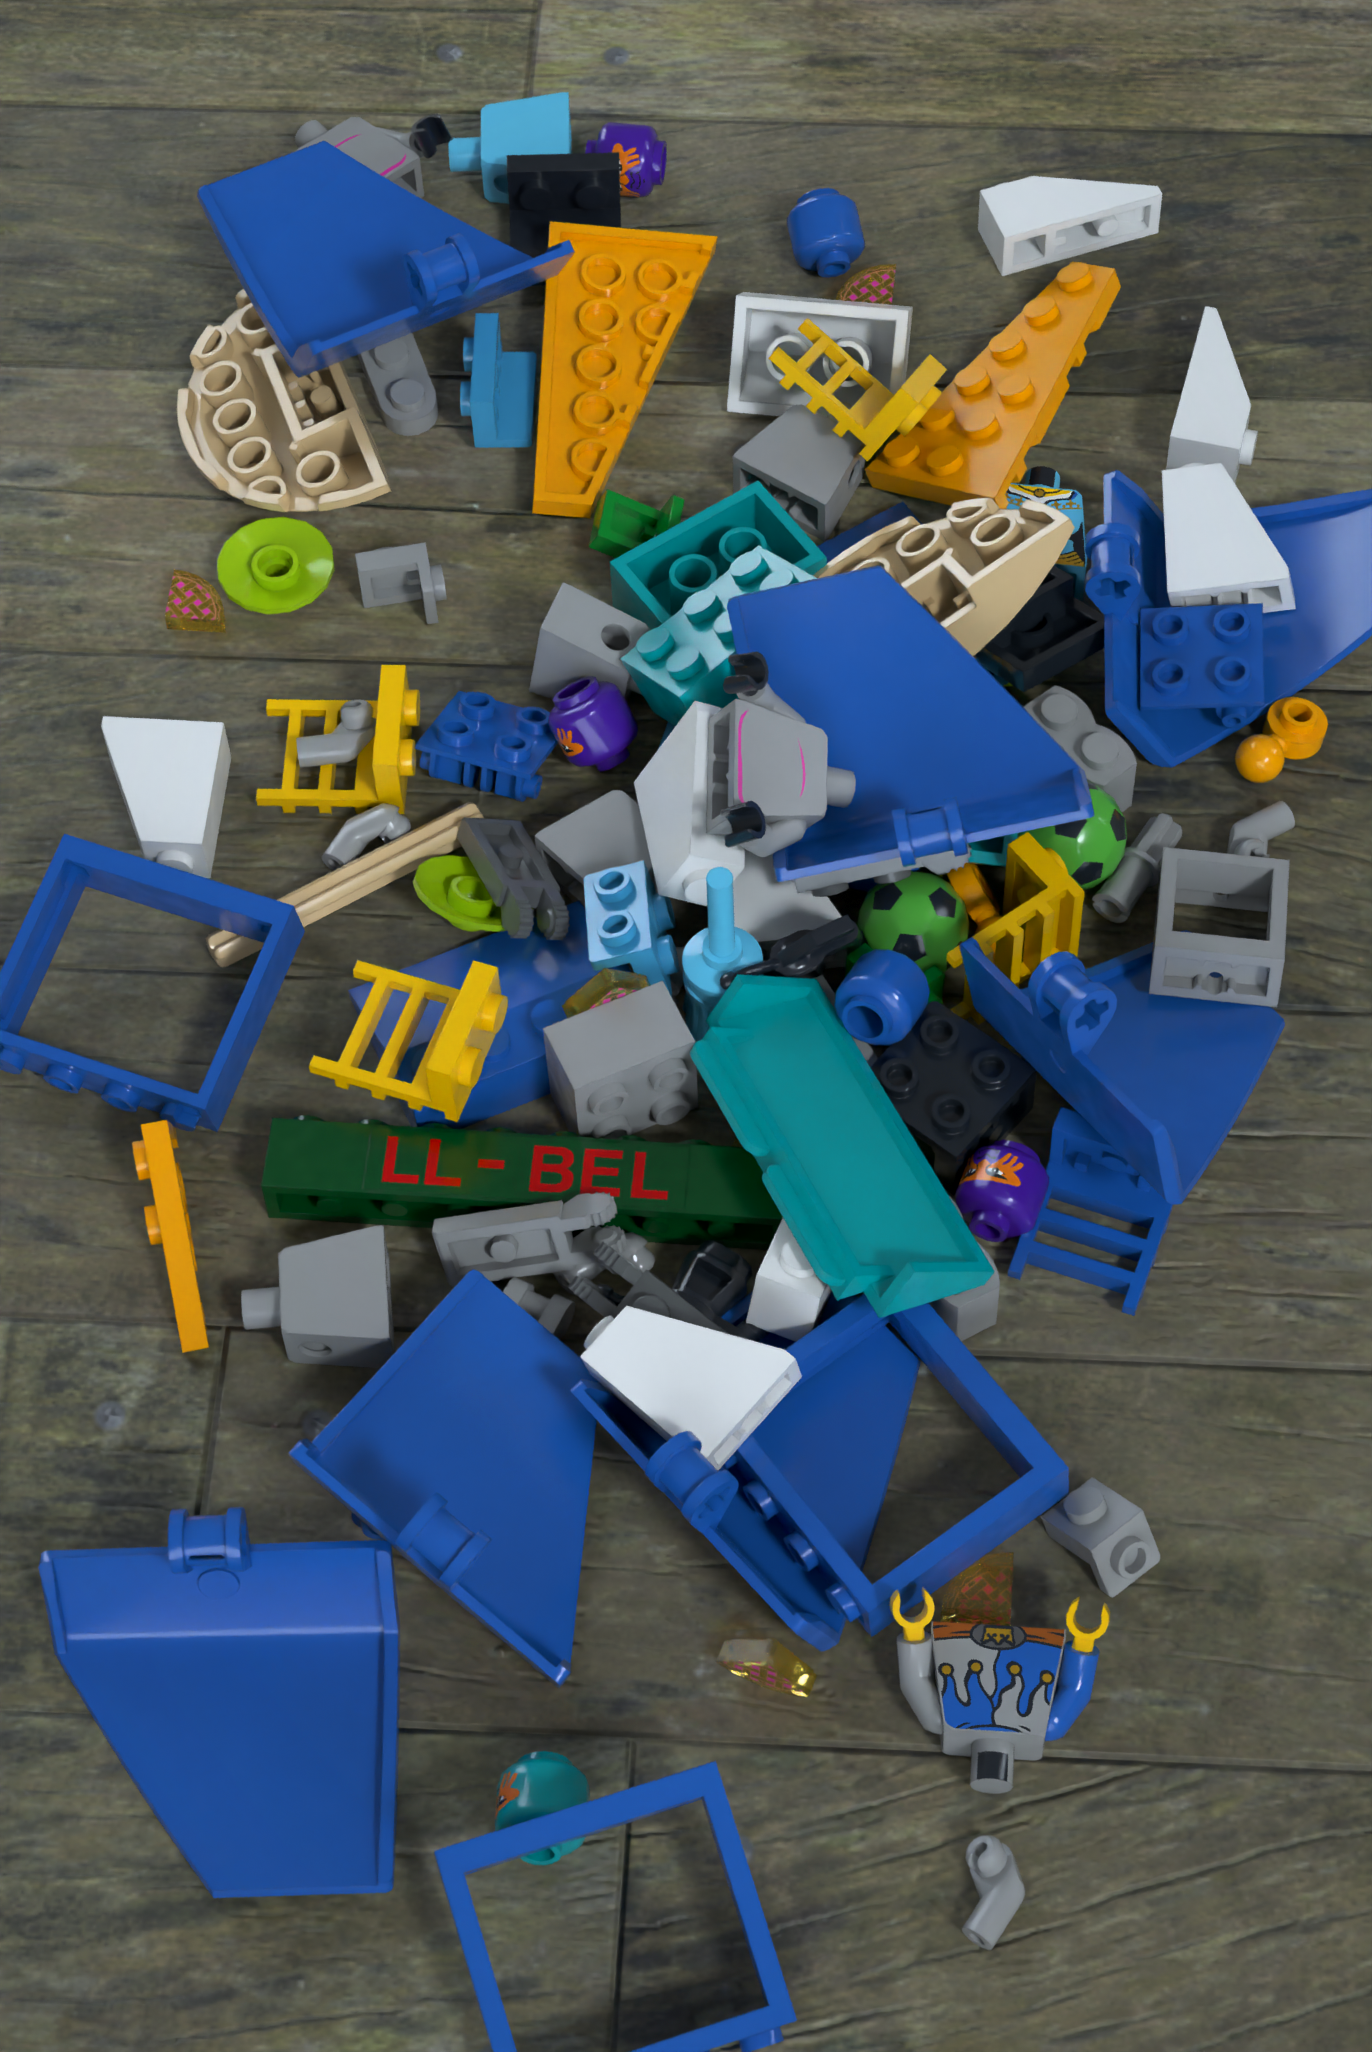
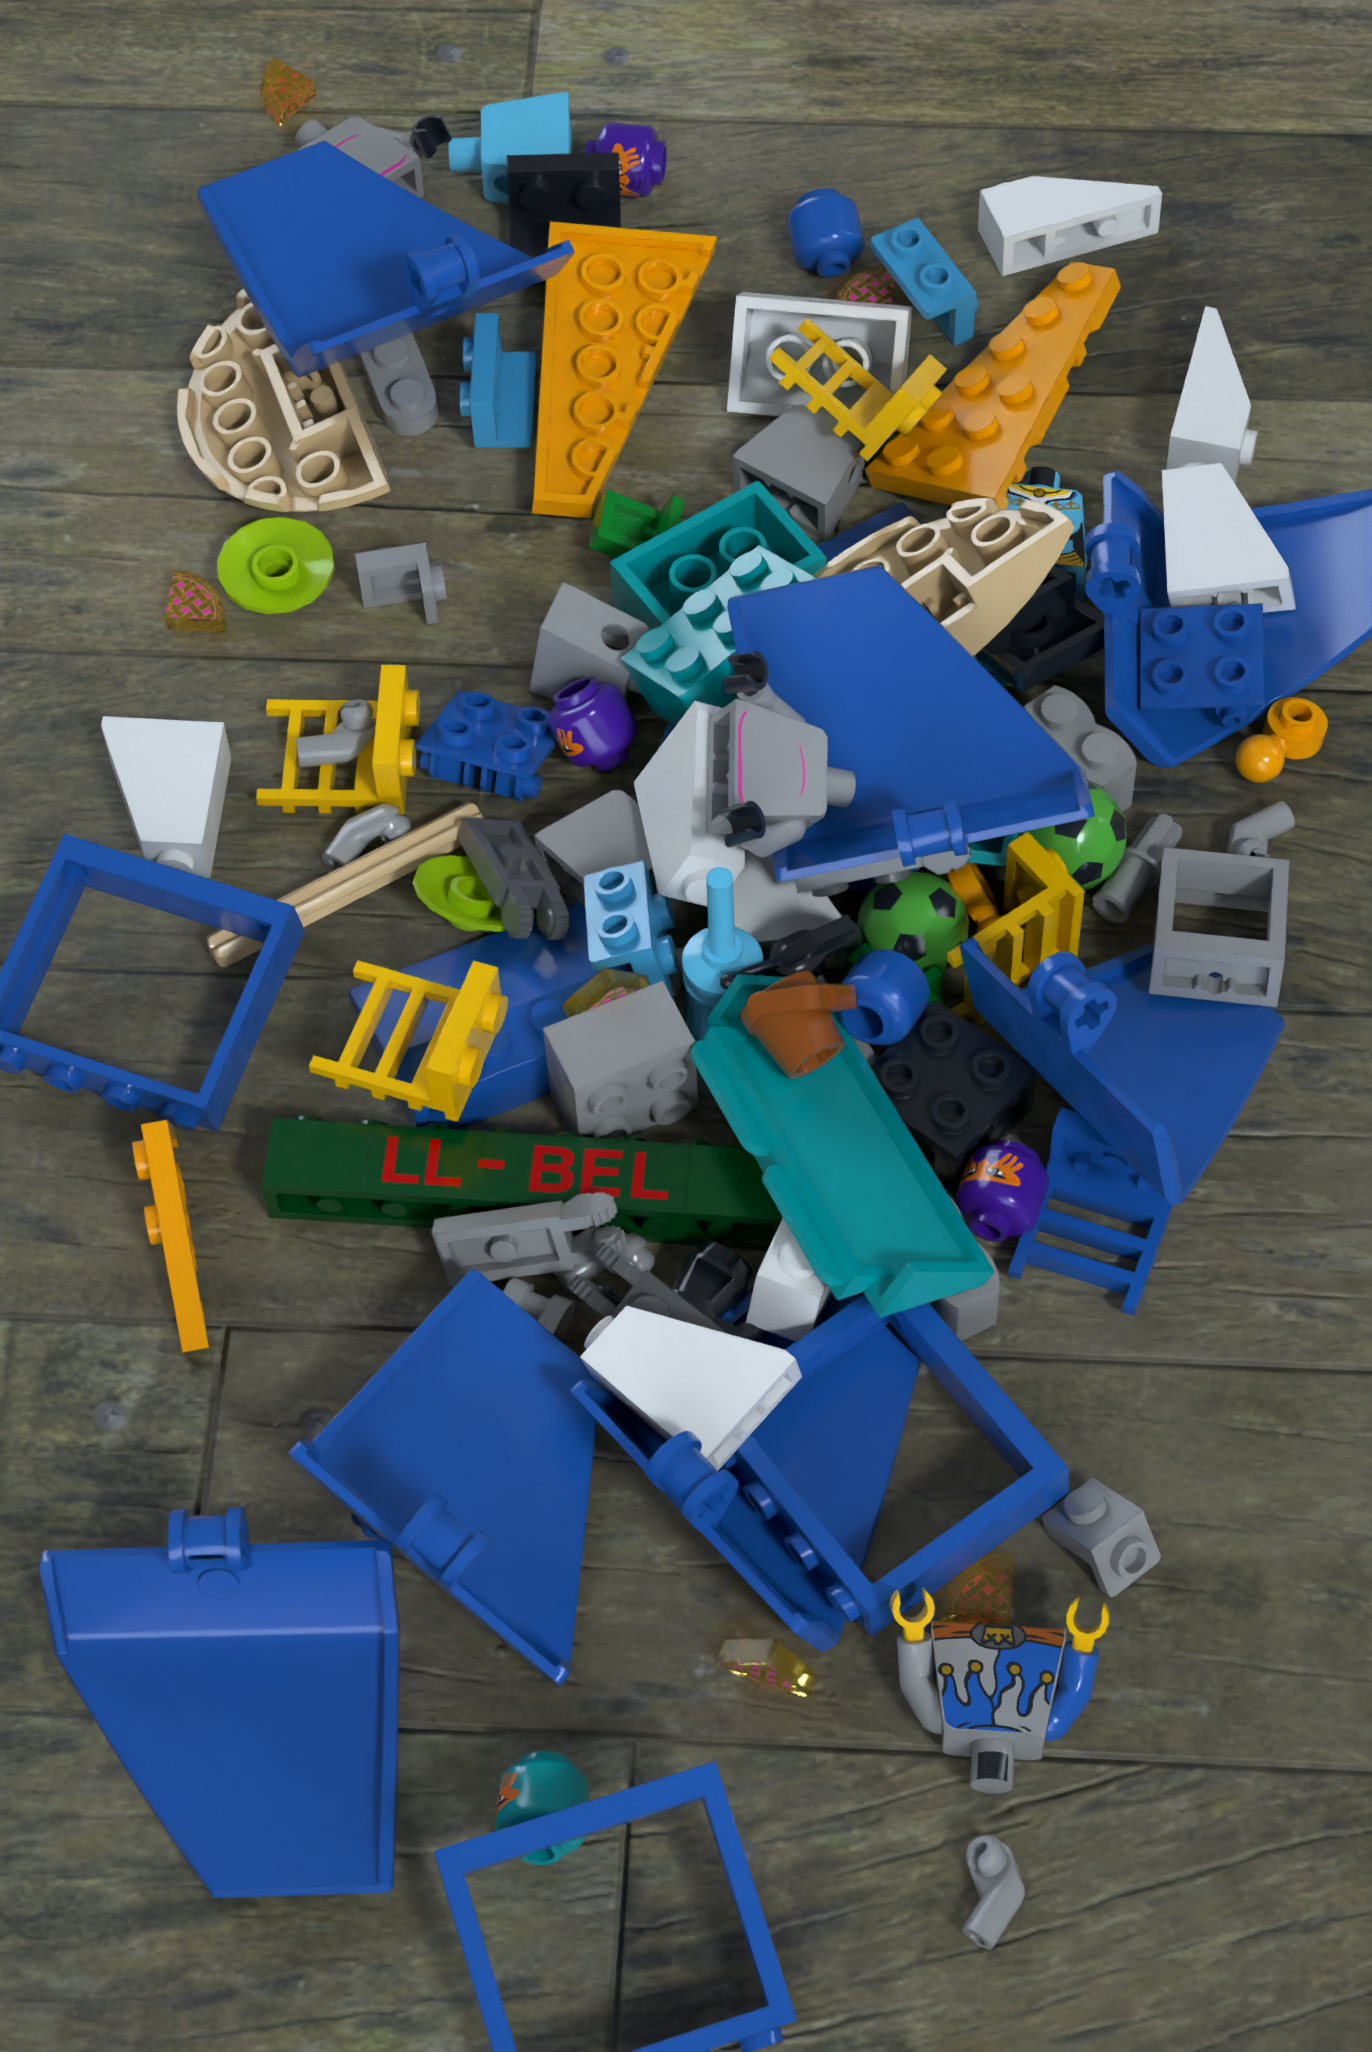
(285, 91): none -> clear yellow tile
(330, 1301): light grey torso -> none
(796, 1021): none -> dark orange piece
(928, 278): none -> dark azure bracket

